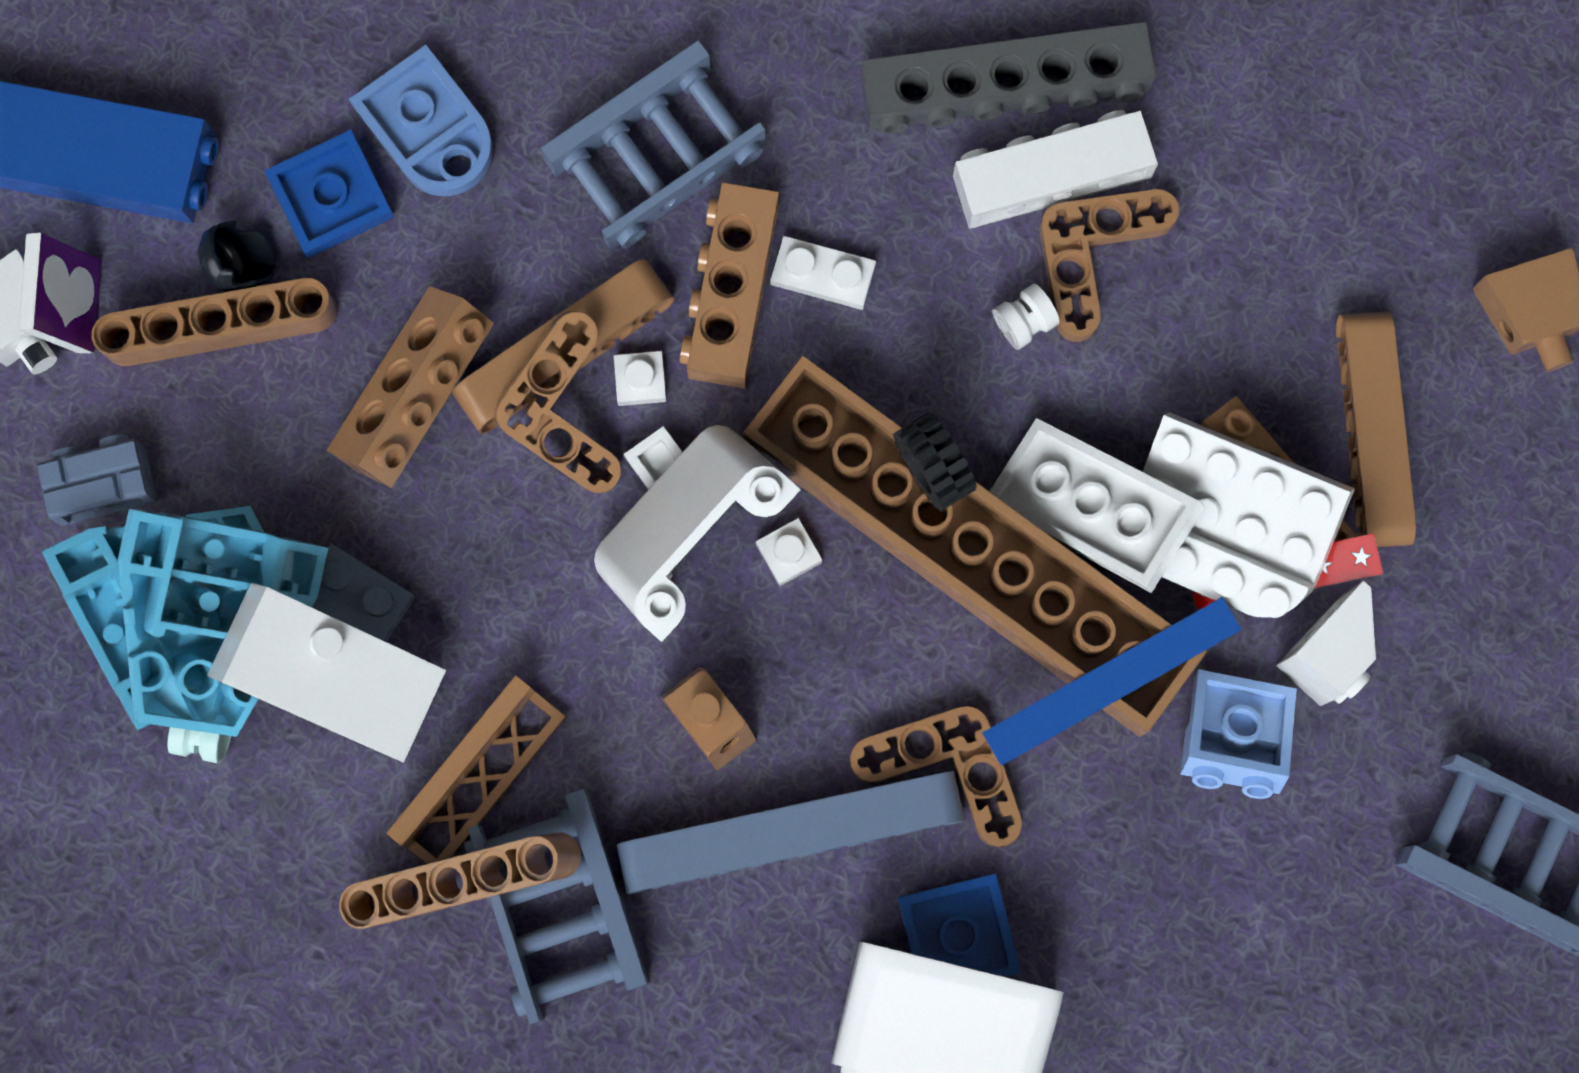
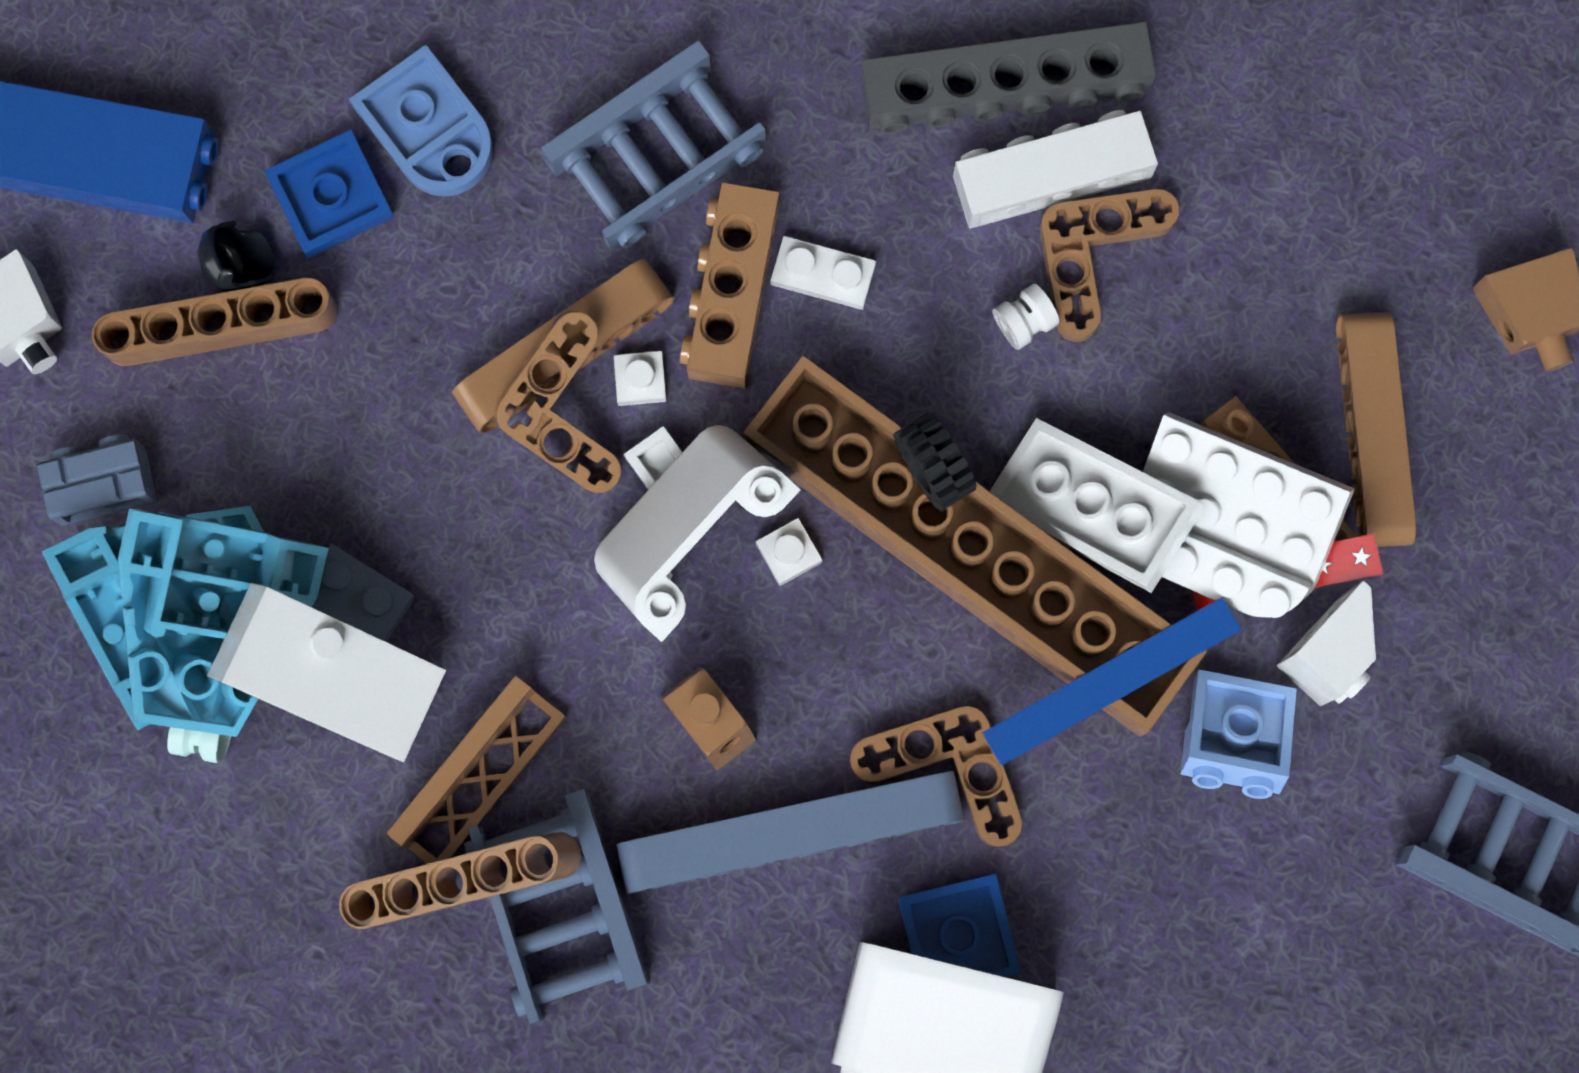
(59, 293): tile -> none
(410, 386): medium nougat brick -> none

